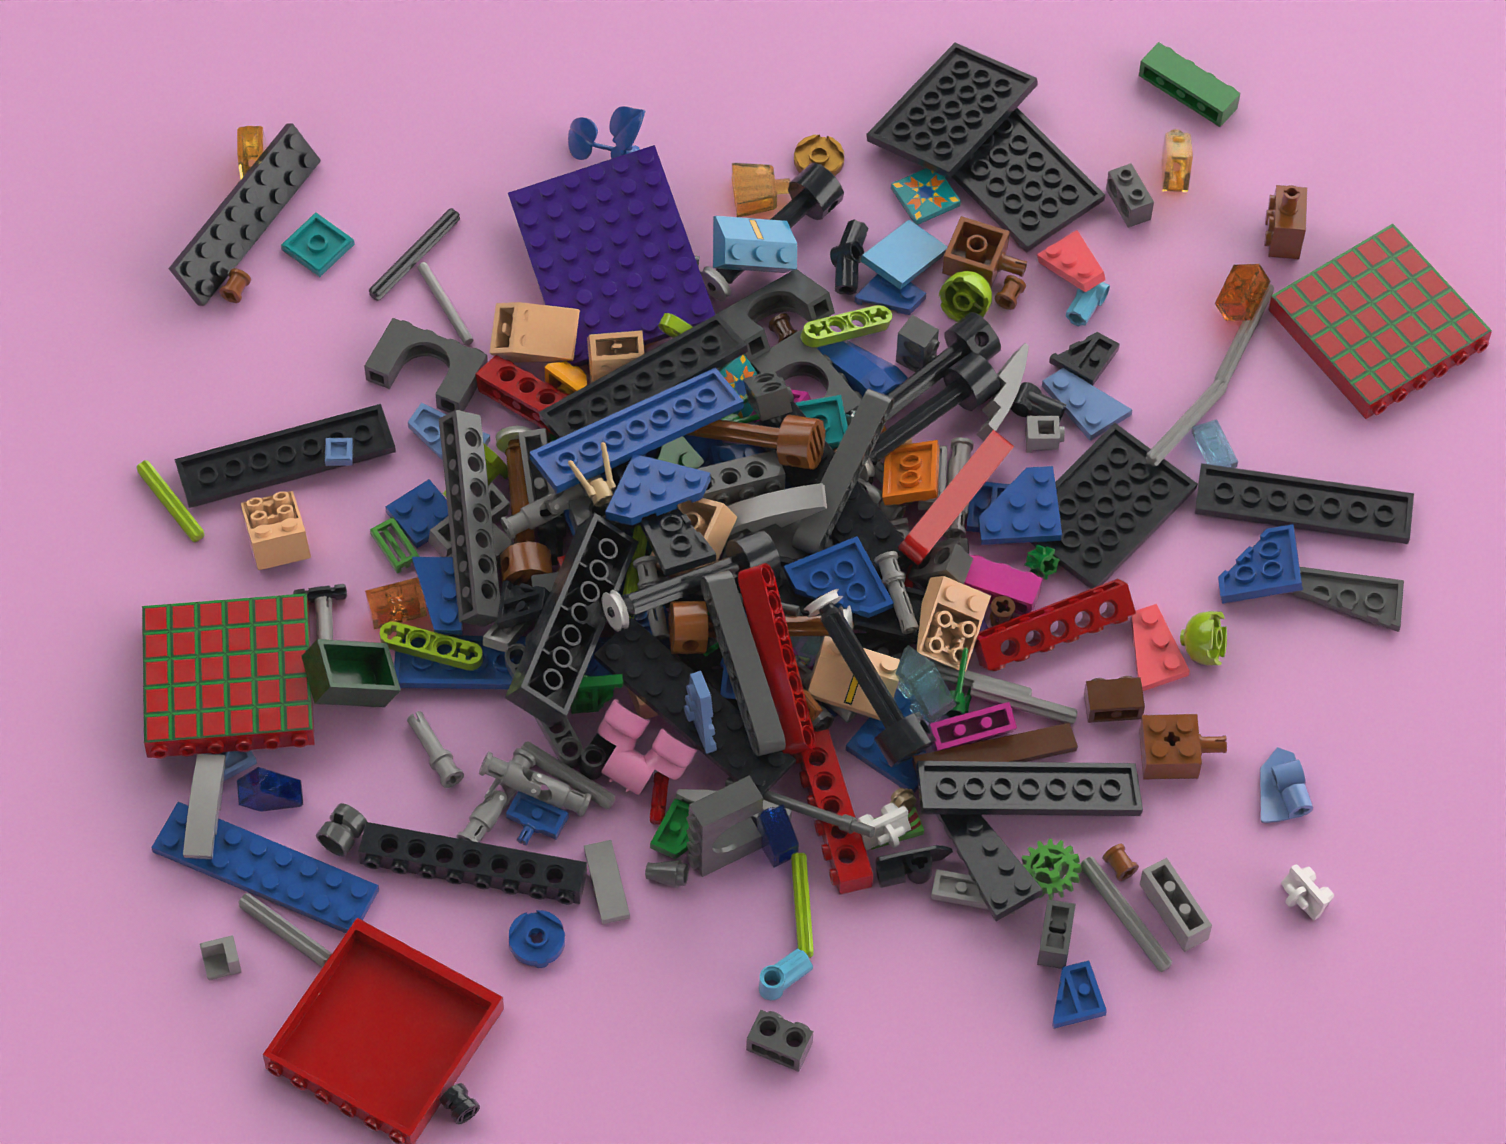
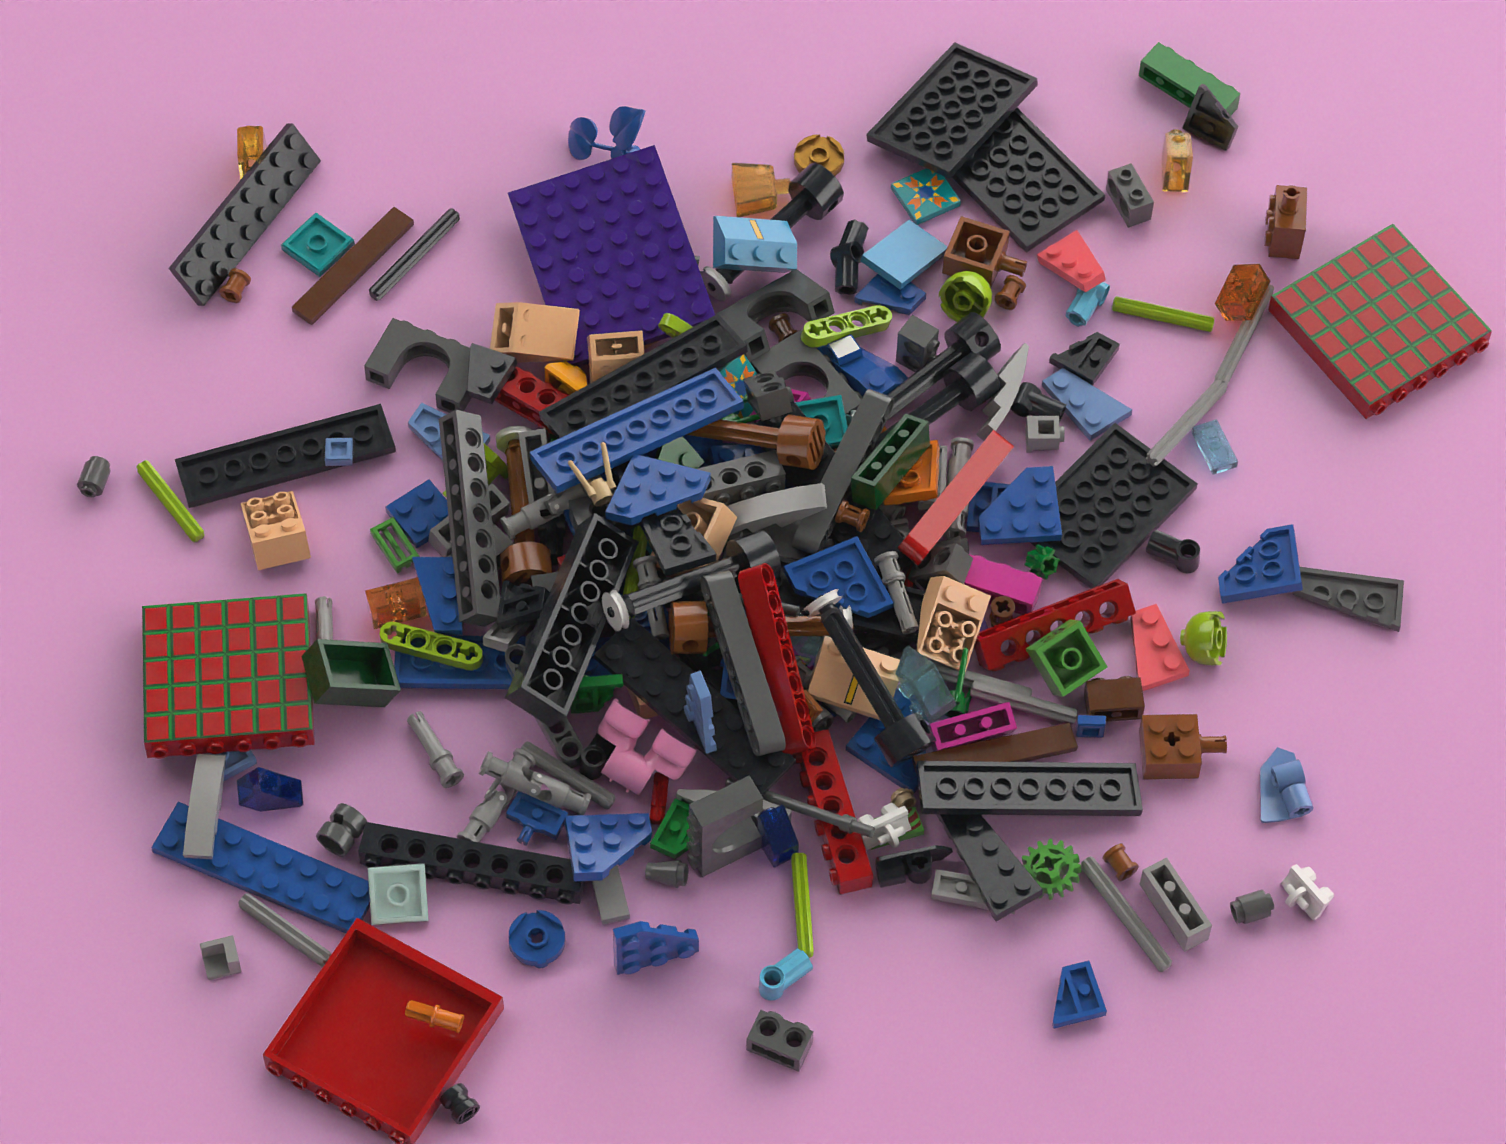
(94, 476): none -> dark grey brick
(338, 591): black axle -> none
(352, 265): none -> reddish brown tile
(398, 894): none -> light aqua tile
(434, 1016): none -> orange axle
(445, 303): light grey bar -> none
(488, 372): none -> wing
(604, 841): none -> blue plate
(643, 946): none -> blue plate
(845, 349): none -> tile
(852, 515): none -> dark orange bush
(890, 461): none -> dark green brick
(1056, 934): dark grey brick -> none
(1066, 657): none -> bright green brick
(1090, 726): none -> blue tile
(1163, 313): none -> lime axle
(1174, 549): none -> black piece
(1210, 119): none -> black wing
(1252, 907): none -> dark grey brick
(1304, 503): black plate -> none

